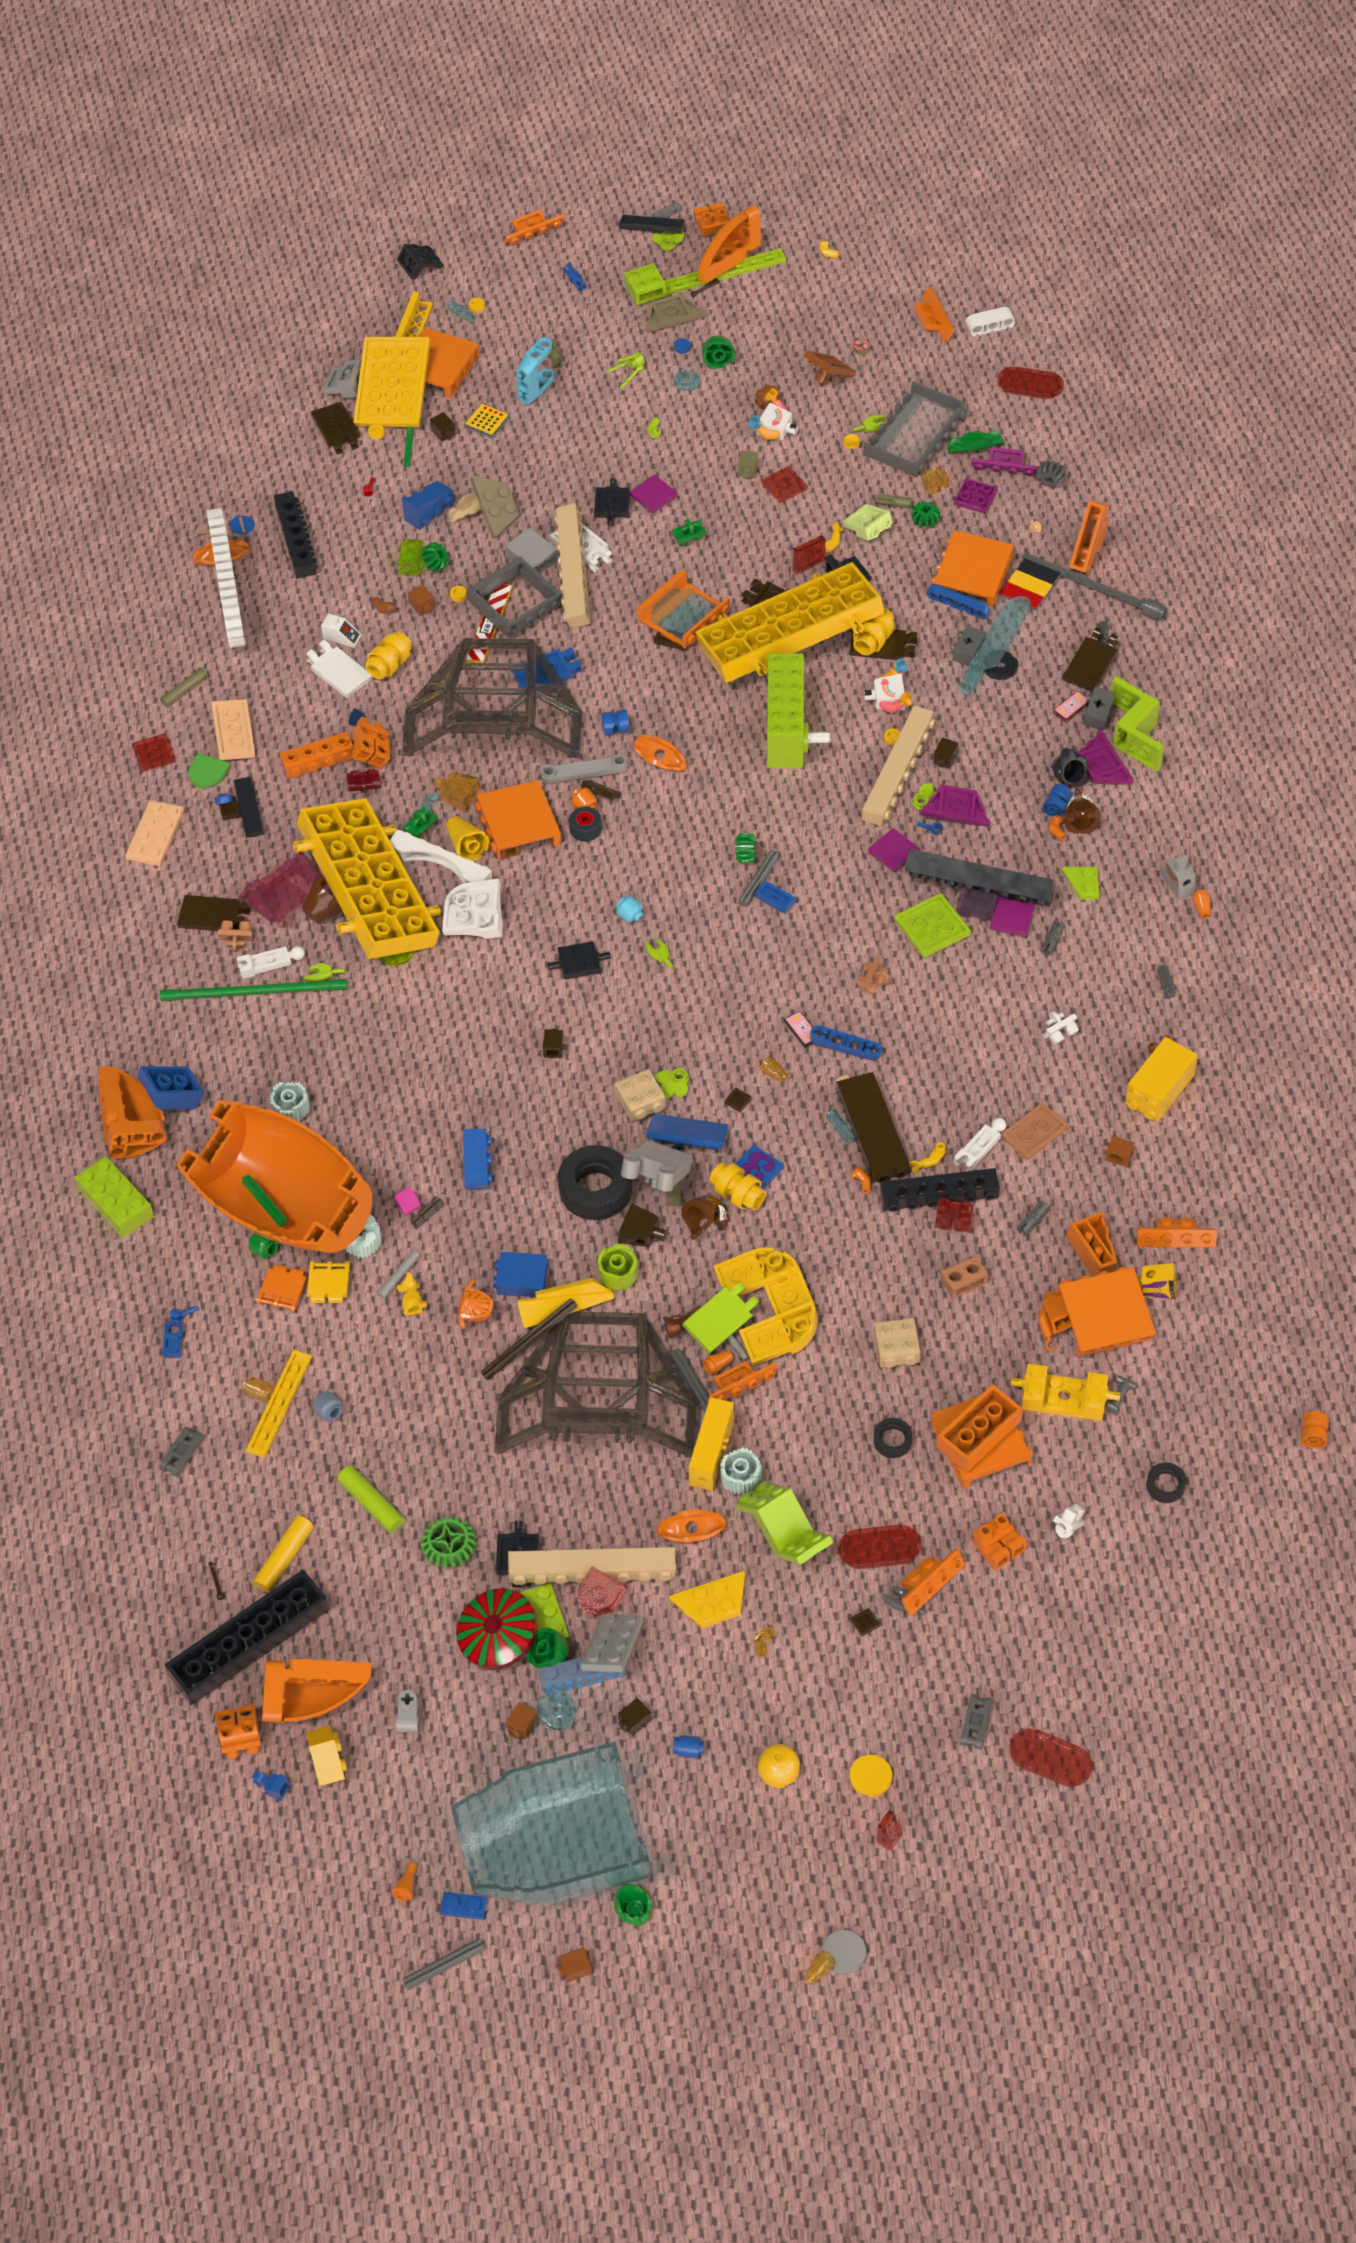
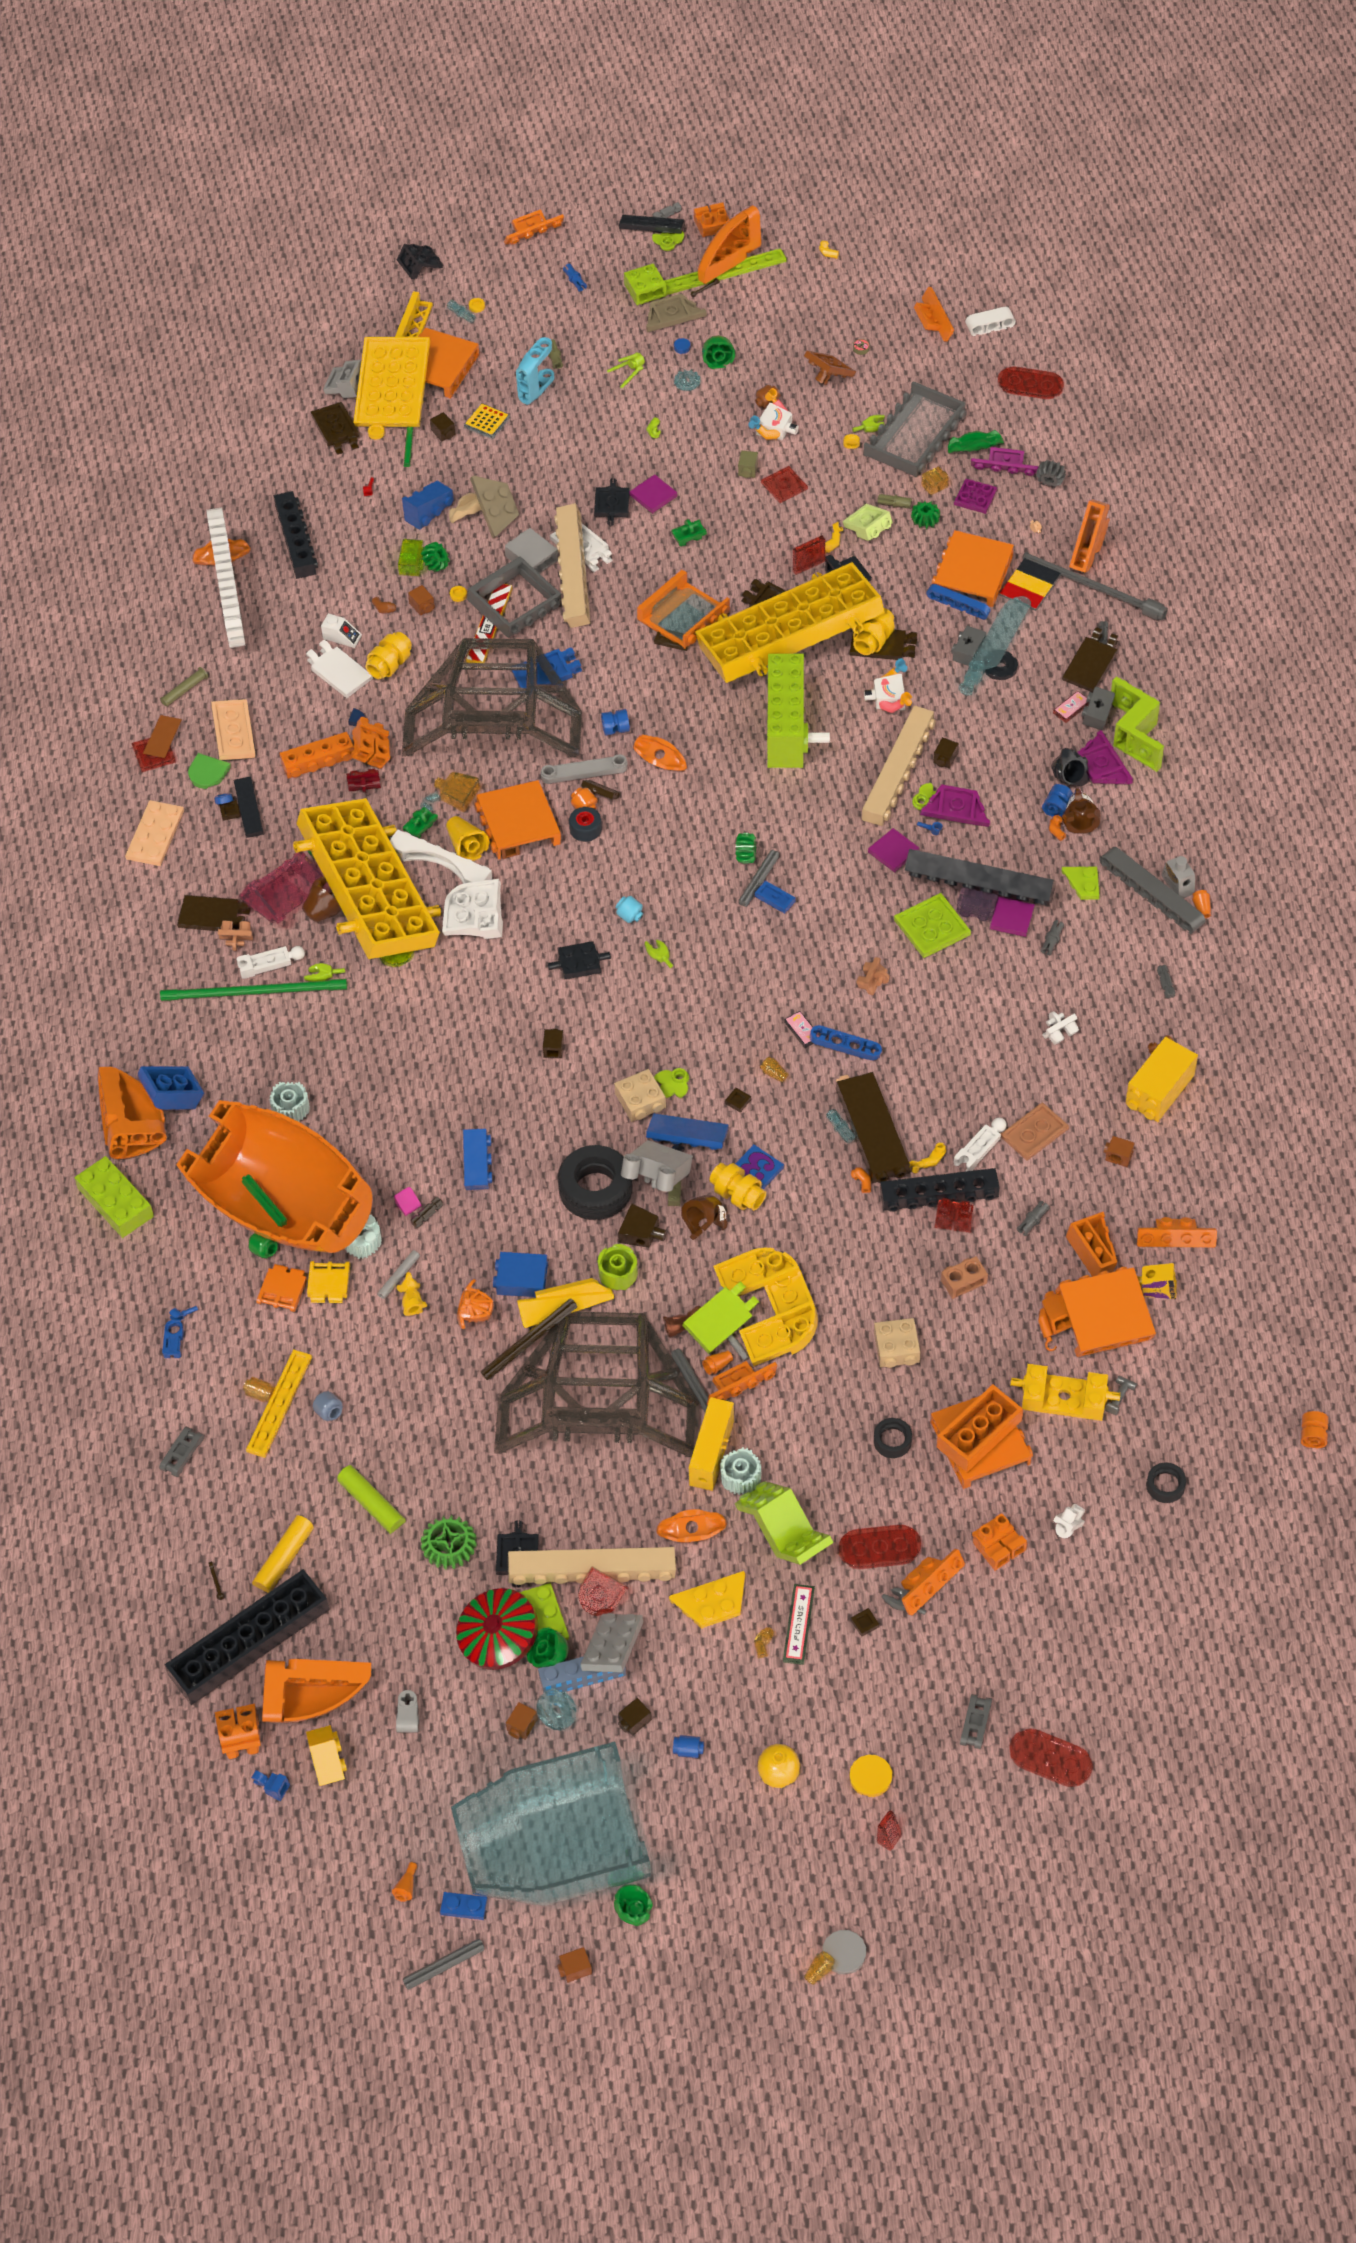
(162, 736): none -> dark orange sticker
(239, 525): blue piece -> none
(798, 1624): none -> tile
(891, 736): yellow tile -> none
(1153, 889): none -> dark grey beam

